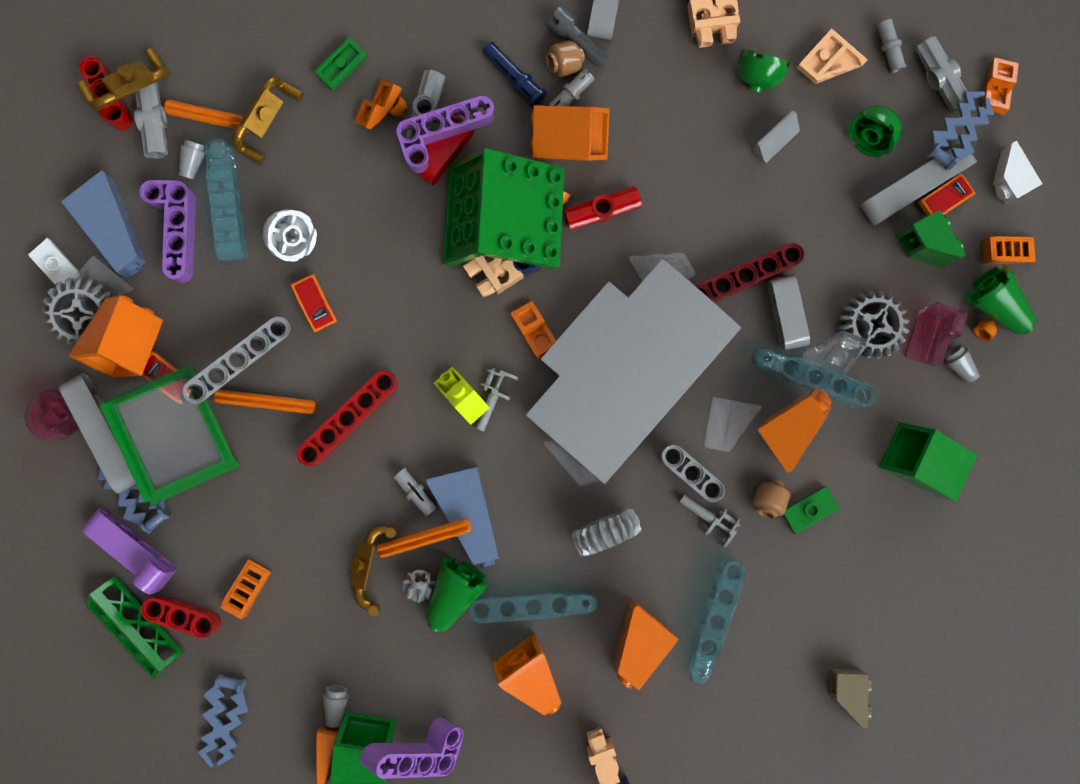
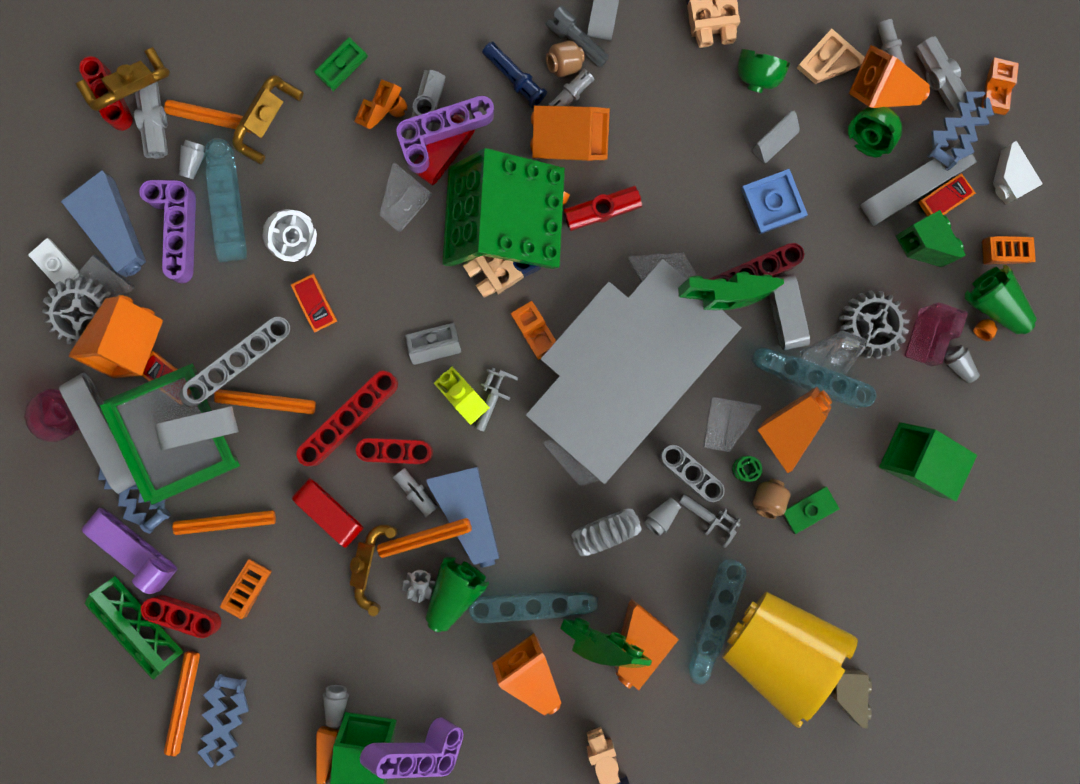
(181, 703): none -> orange axle
(196, 428): none -> light grey beam
(224, 522): none -> orange axle
(327, 513): none -> red beam
(382, 451): none -> red beam
(402, 198): none -> clear wing
(433, 343): none -> light grey slope
(603, 648): none -> green slope
(662, 517): none -> light grey cone
(731, 294): none -> green slope
(741, 468): none -> green wheel
(774, 201): none -> medium blue plate
(788, 656): none -> yellow cone
(887, 82): none -> orange slope

